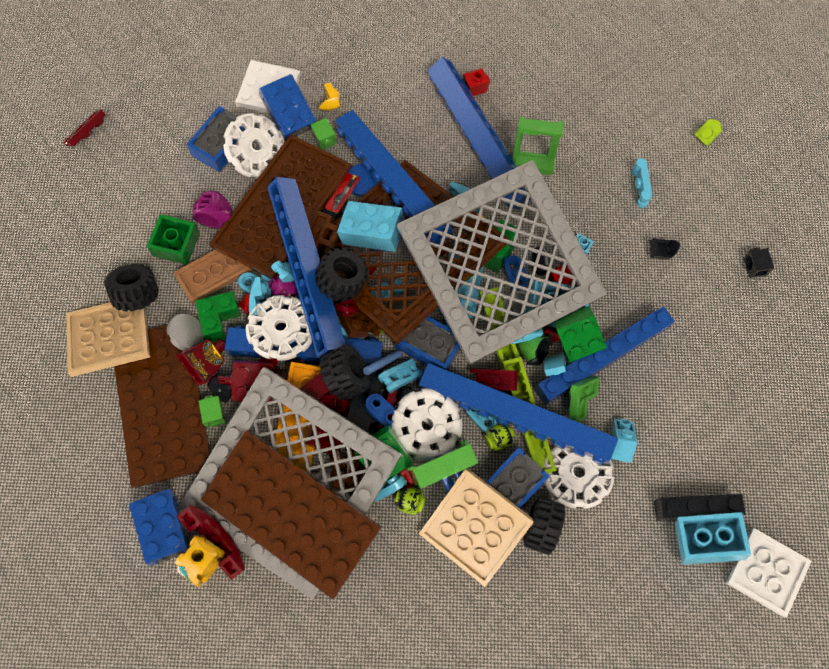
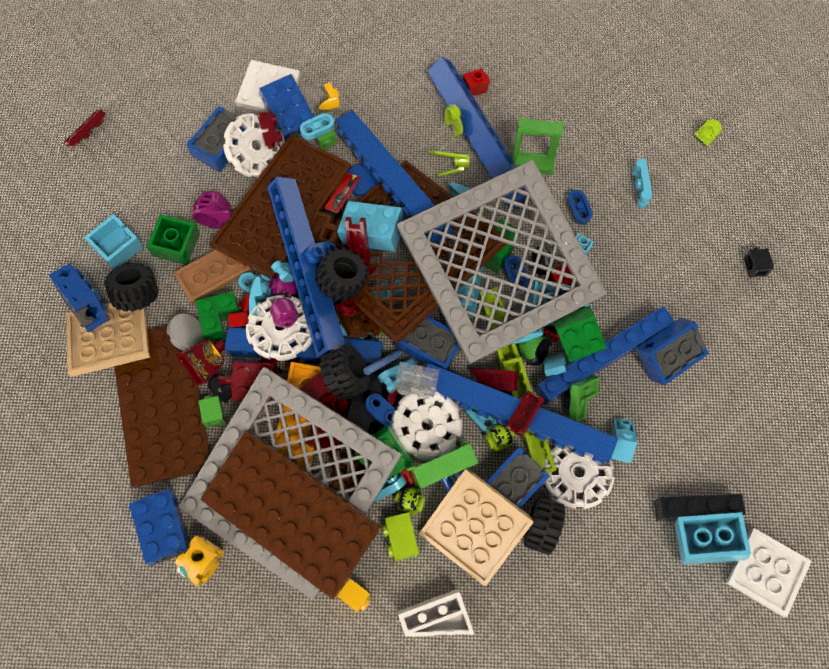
(79, 297): none -> blue piece
(112, 242): none -> medium azure piece
(211, 530): dark red slope -> none
(237, 319): none -> red slope
(269, 122): none -> dark red hinge
(284, 313): none -> magenta head
(316, 126): none -> medium azure plate
(316, 251): none -> blue plate
(354, 596): none -> yellow brick
(358, 239): none -> dark red hinge
(401, 536): none -> lime brick
(416, 380): none -> clear brick
(436, 617): none -> white wedge
(452, 117): none -> lime plate
(460, 160): none -> lime plant
(525, 414): none -> dark red hinge
(580, 208): none -> blue plate
(664, 248): black plate -> none
(672, 351): none -> piece

